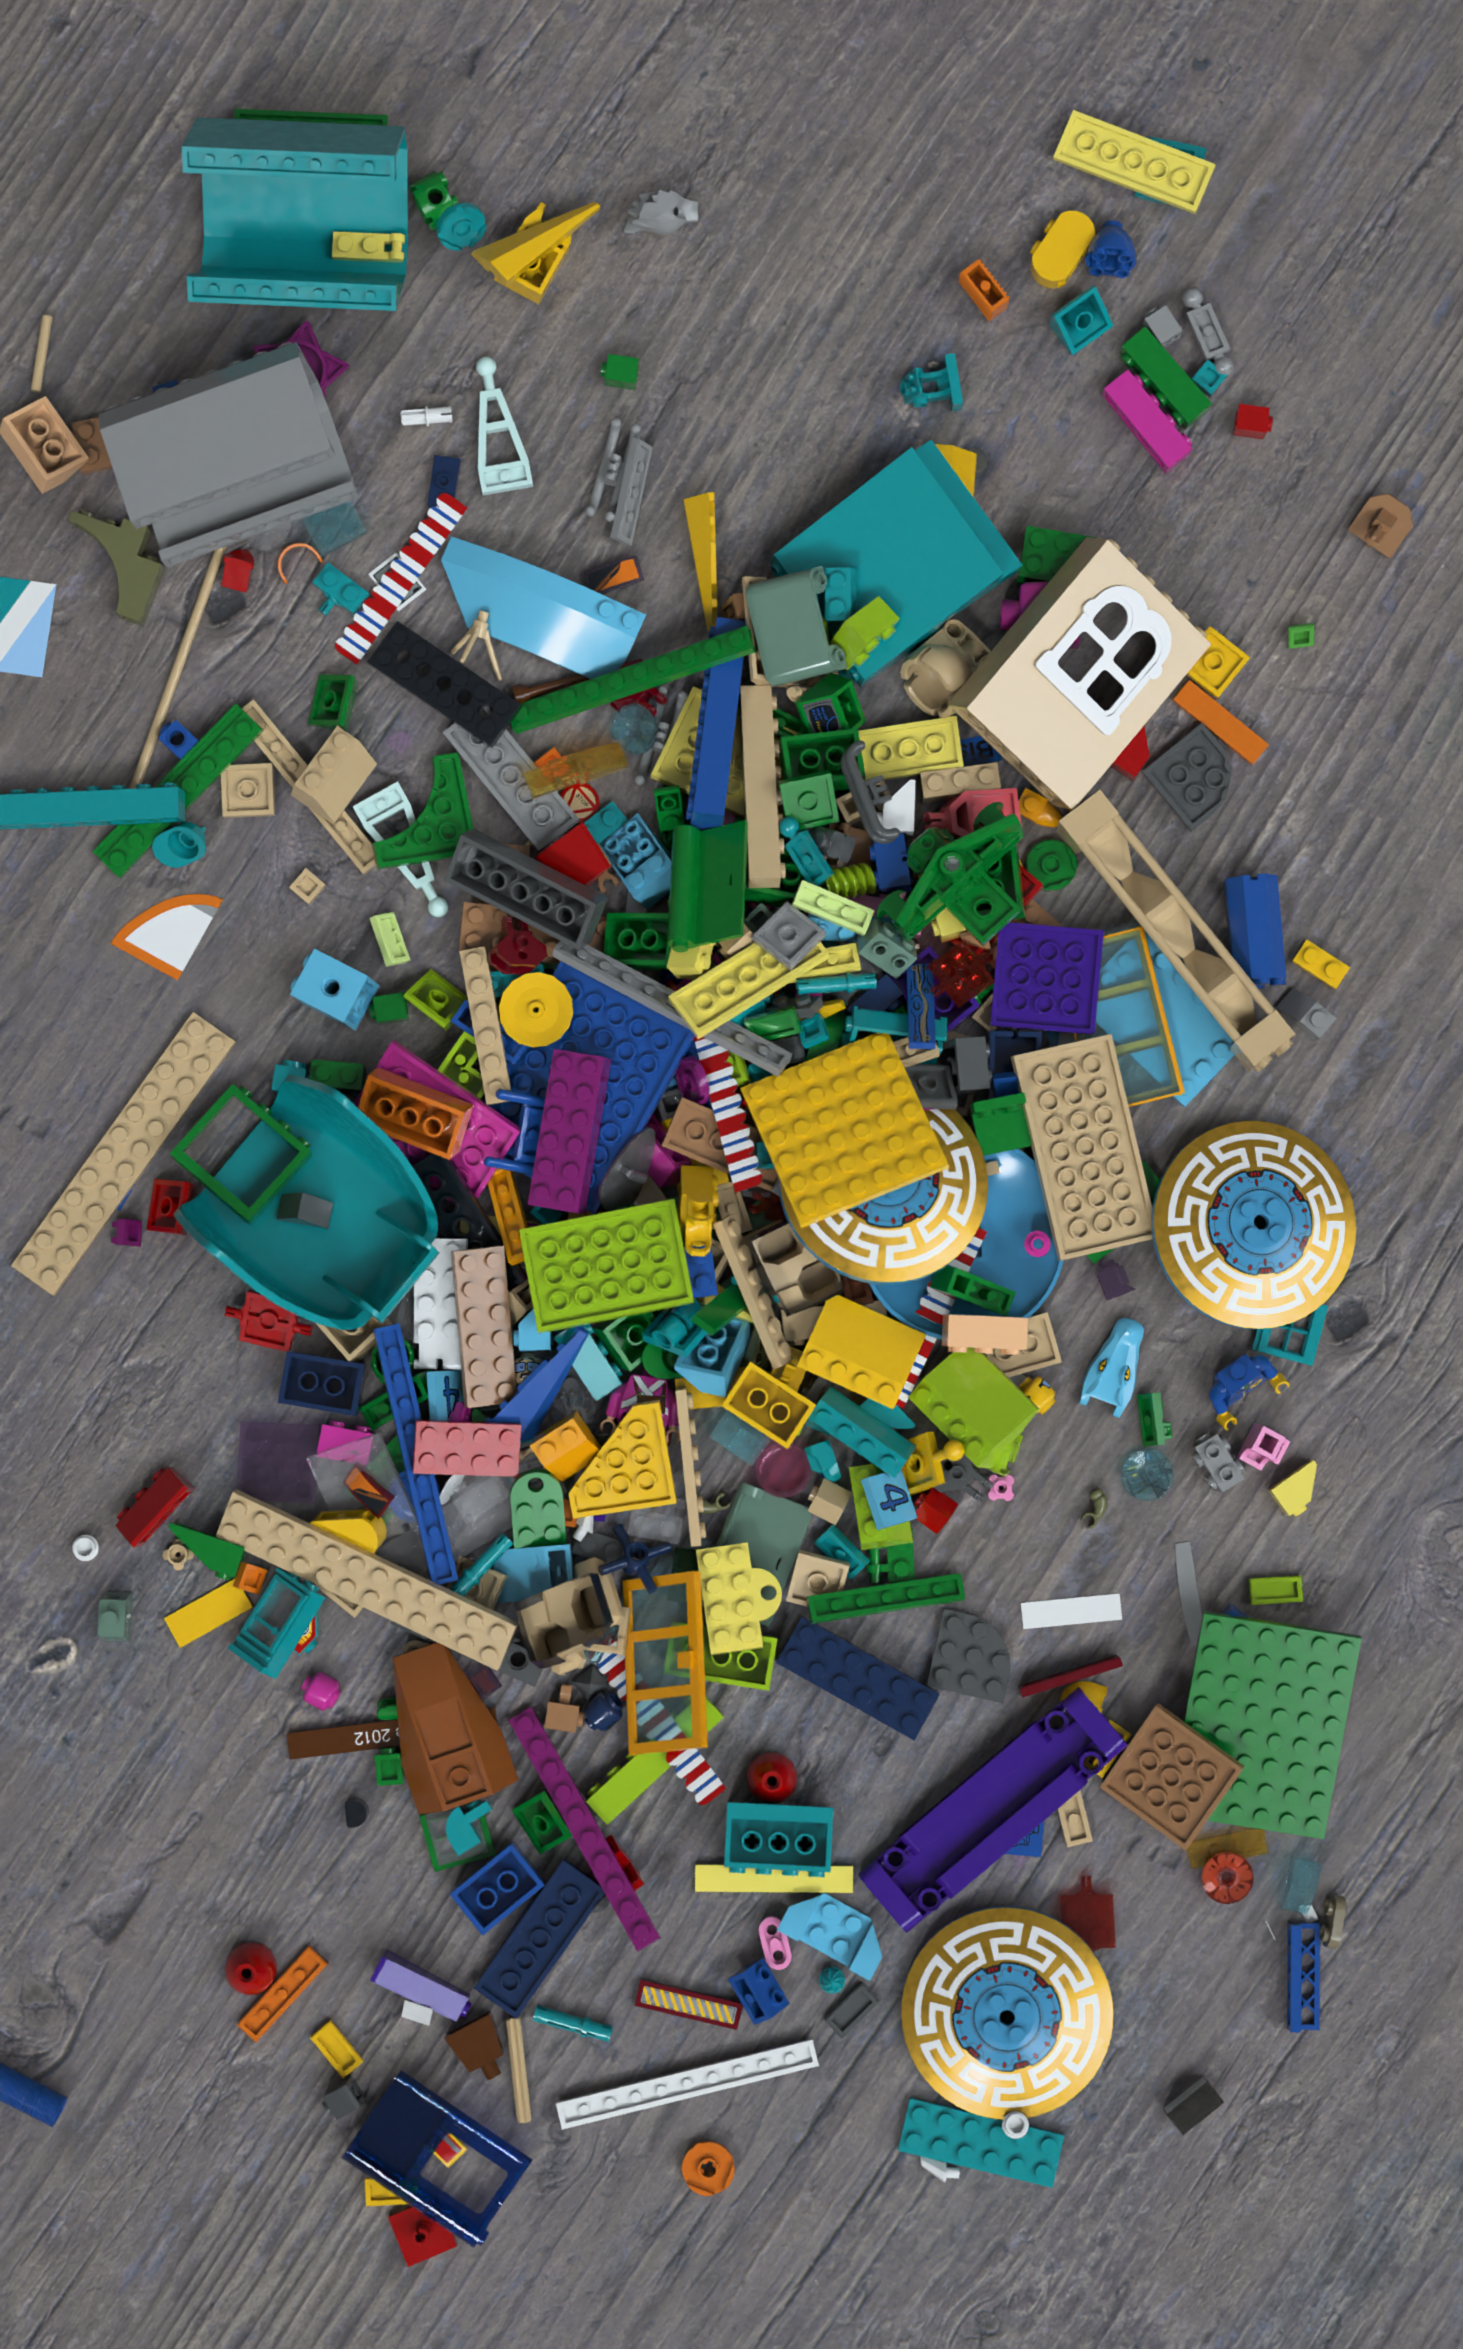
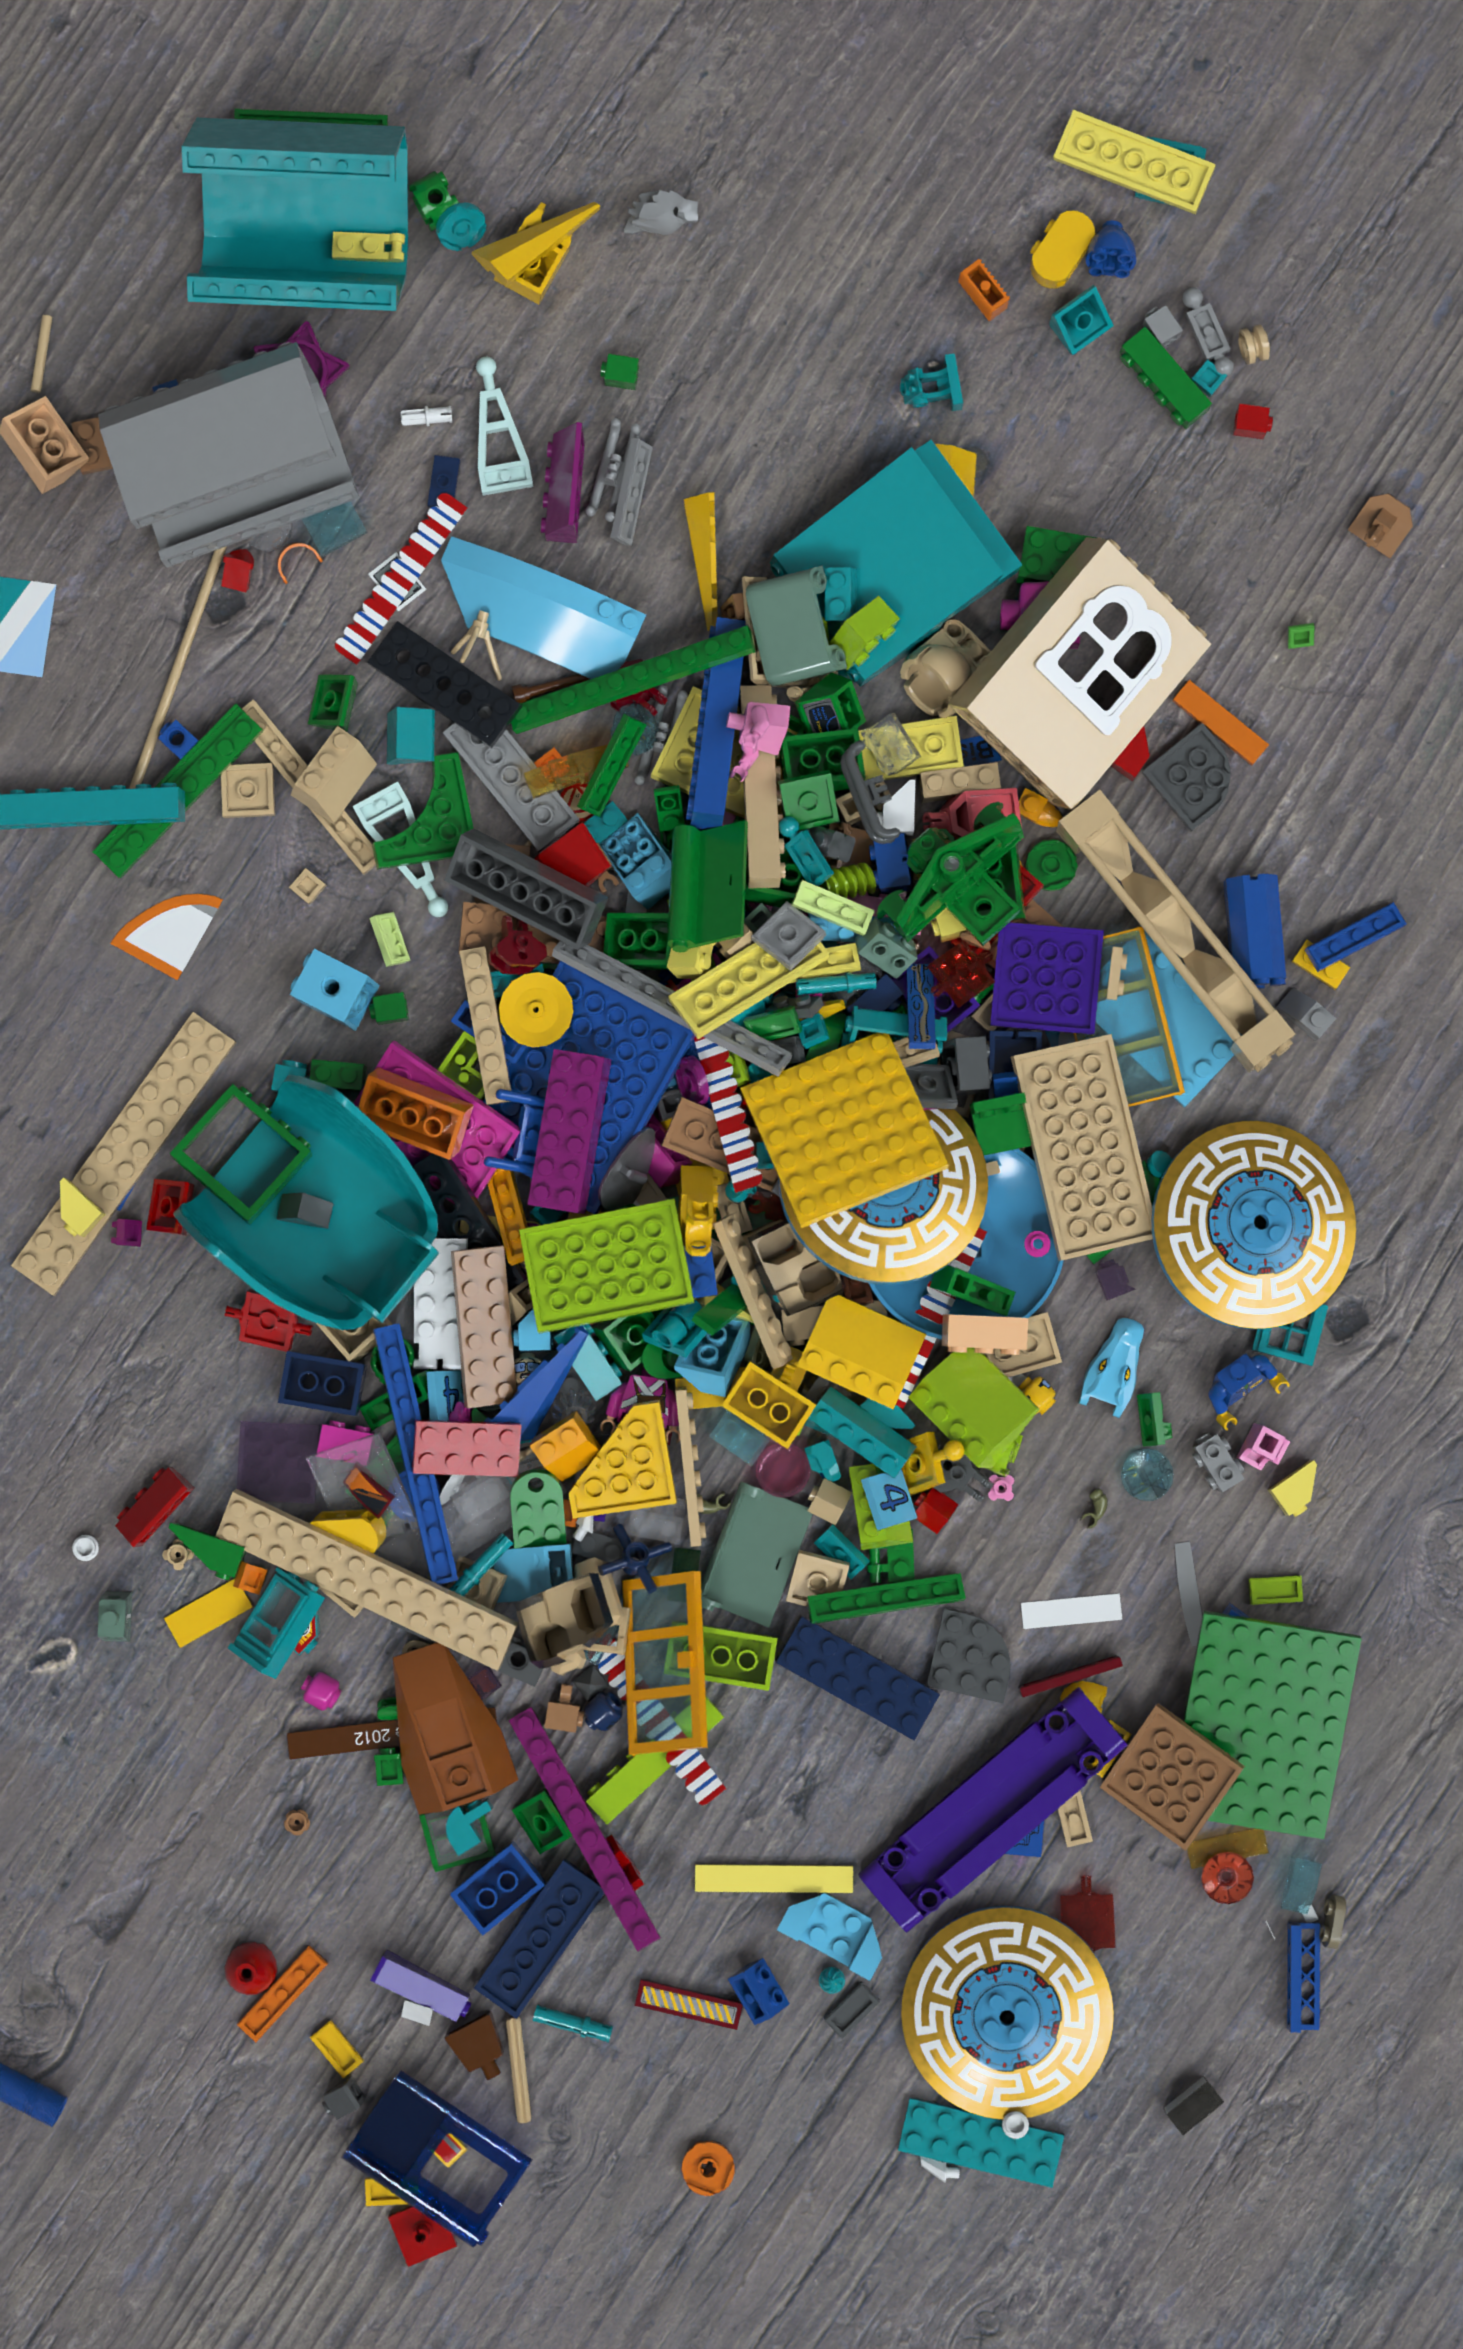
(77, 1210): none -> light yellow slope
(136, 575): olive arch -> none
(180, 845): teal piece -> none
(290, 1824): none -> medium nougat plate
(339, 590): teal plate -> none
(356, 1812): black brick -> none
(410, 735): none -> teal slope
(436, 998): lime slope -> none
(564, 485): none -> magenta slope
(611, 765): none -> green tile
(615, 575): slope -> none
(687, 2083): white plate -> none
(734, 1598): light yellow plate -> none
(739, 1196): none -> teal piece
(760, 729): none -> bright pink torso
(769, 1765): red piece -> none
(774, 1942): bright pink plate -> none
(783, 1820): teal brick -> none
(890, 745): none -> clear bracket
(1115, 985): none -> tan plate
(1147, 421): dark pink brick -> none
(1158, 1163): none -> teal tile
(1218, 664): yellow plate -> none
(1254, 344): none -> tan wheel
(1355, 937): none -> blue tile

